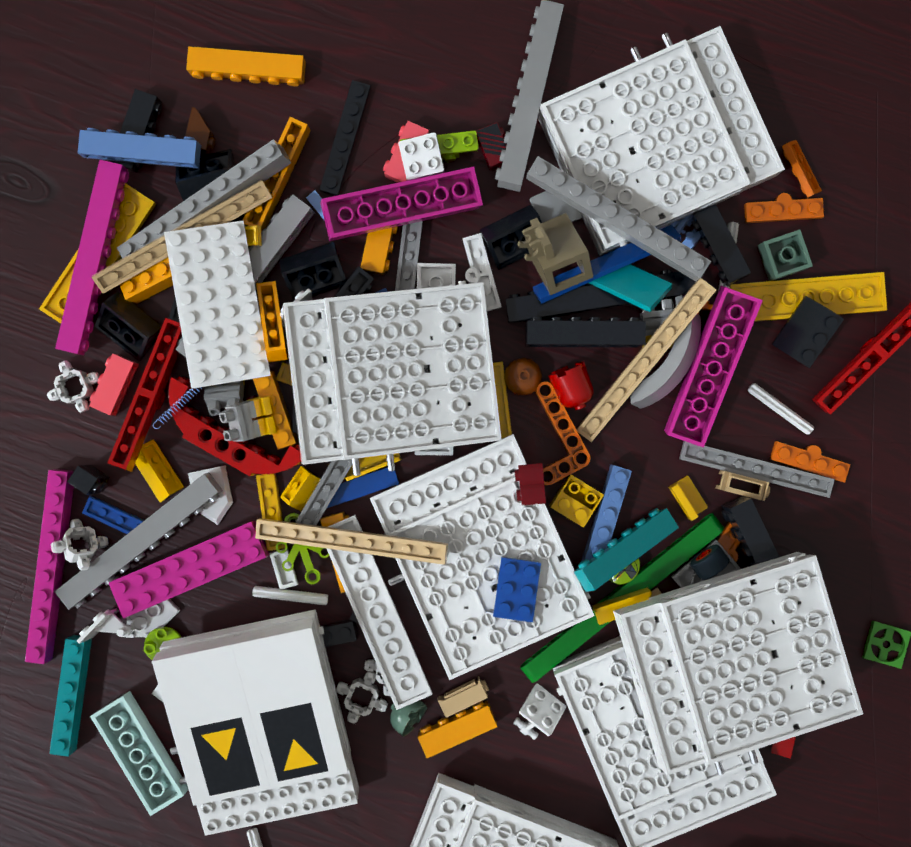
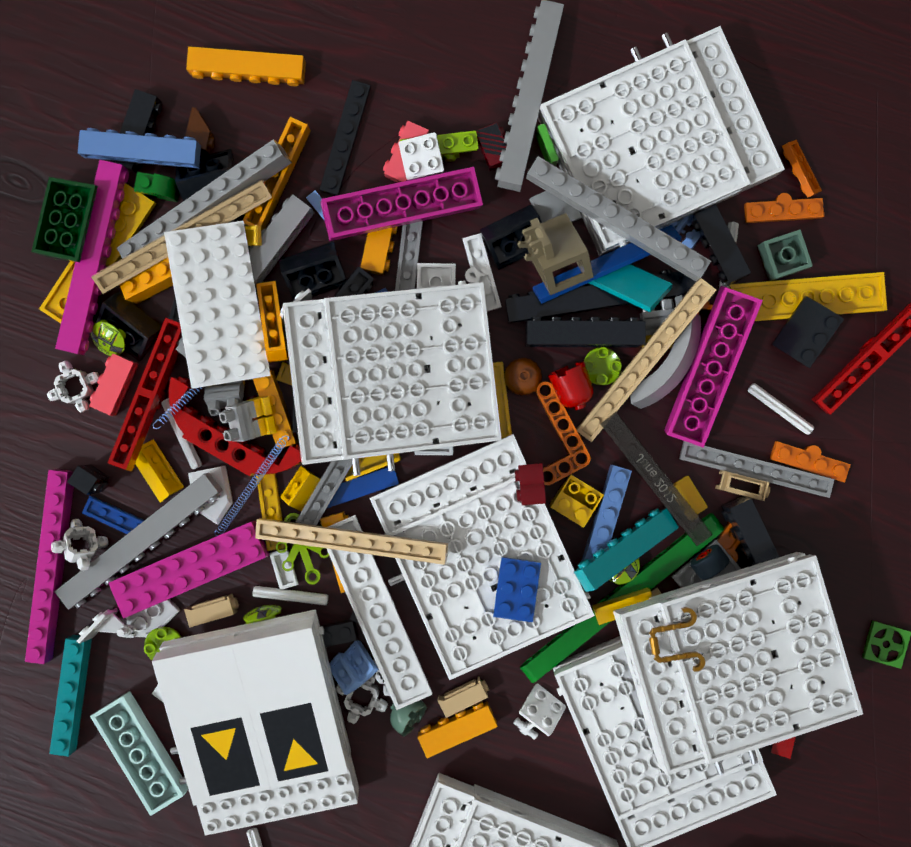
(64, 219): none -> dark green slope
(108, 338): none -> lime dish
(157, 185): none -> green brick
(188, 447): none -> white axle
(211, 610): none -> tan window
(258, 481): none -> light blue piece
(262, 613): none -> lime dish
(352, 667): none -> light blue slope
(546, 145): none -> bright green piece
(603, 366): none -> lime dish
(655, 646): none -> pearl gold piece
(656, 479): none -> clear smoke tile

